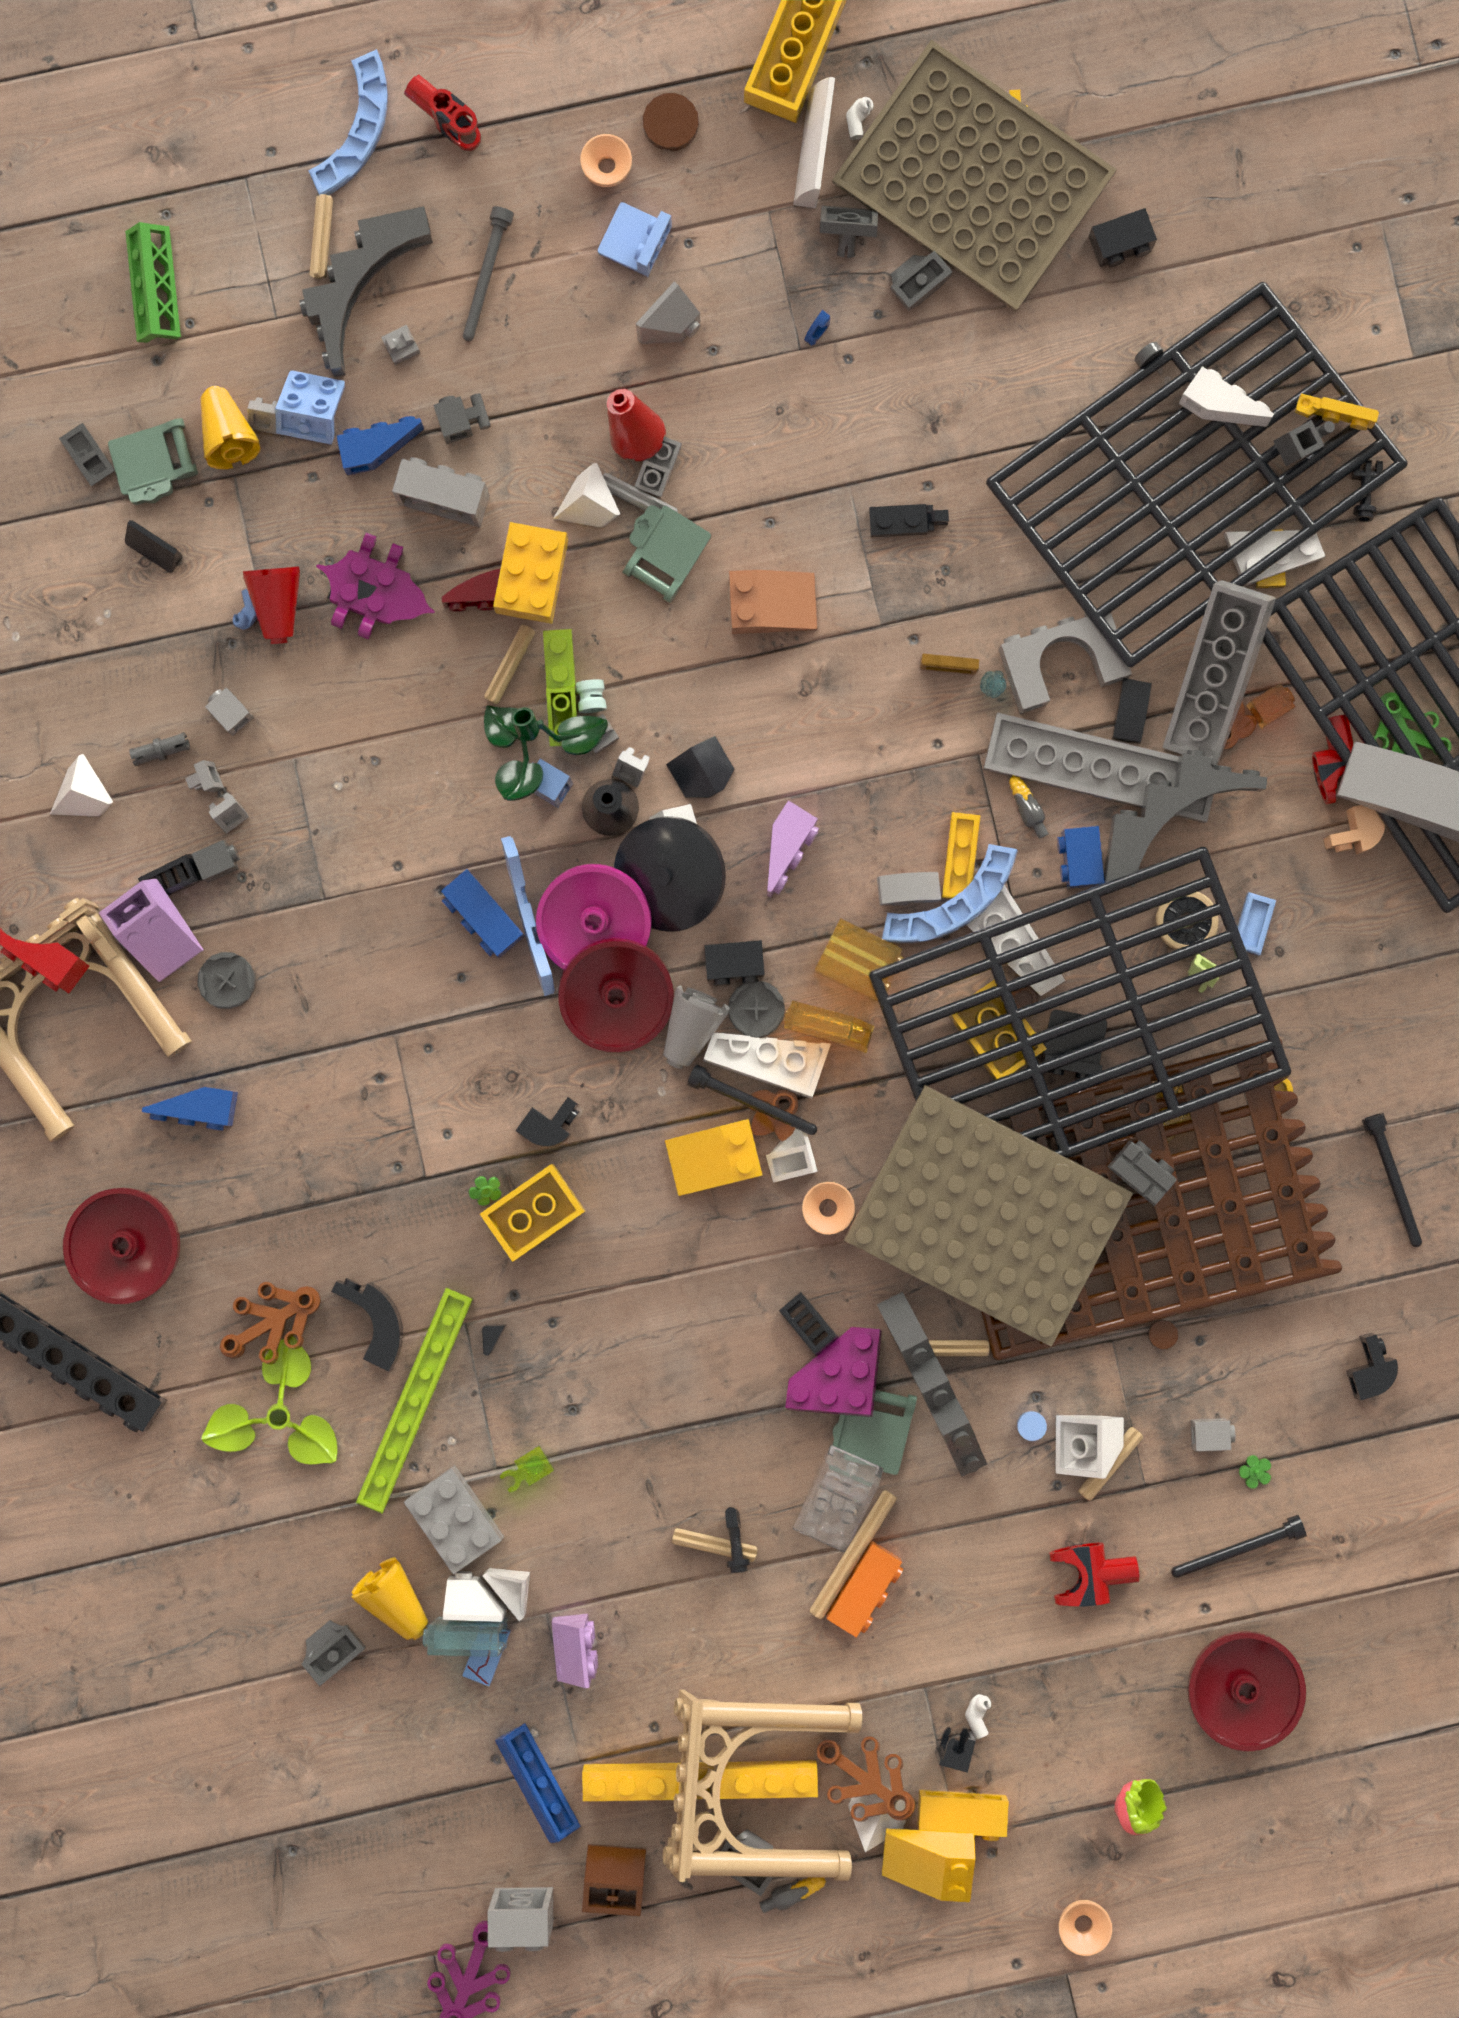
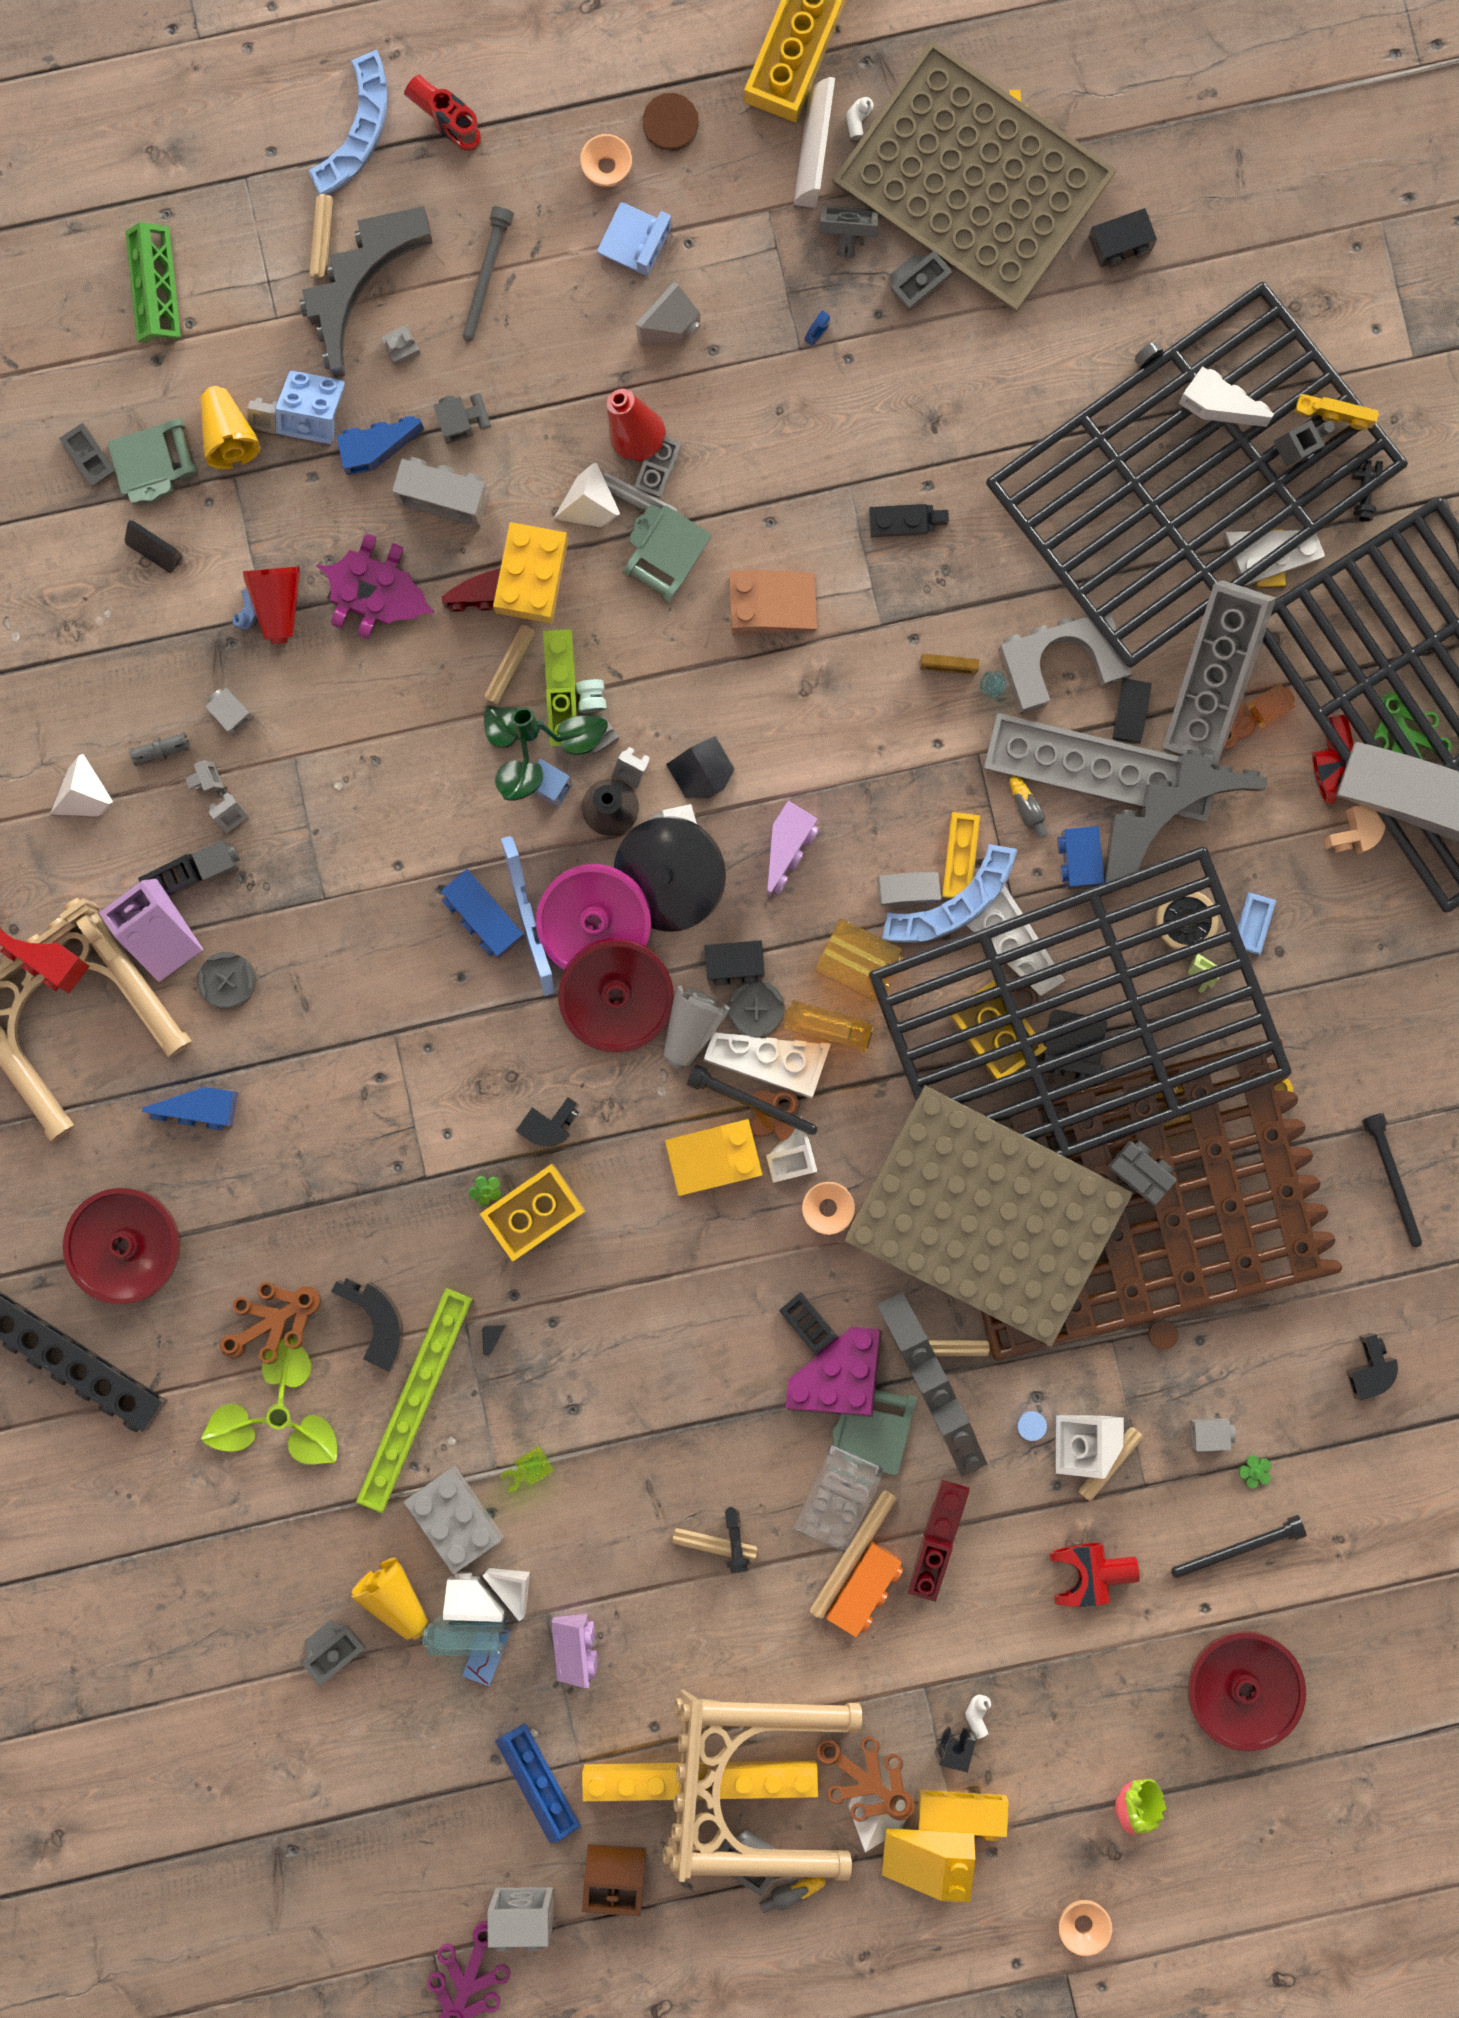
(938, 1540): none -> dark red slope

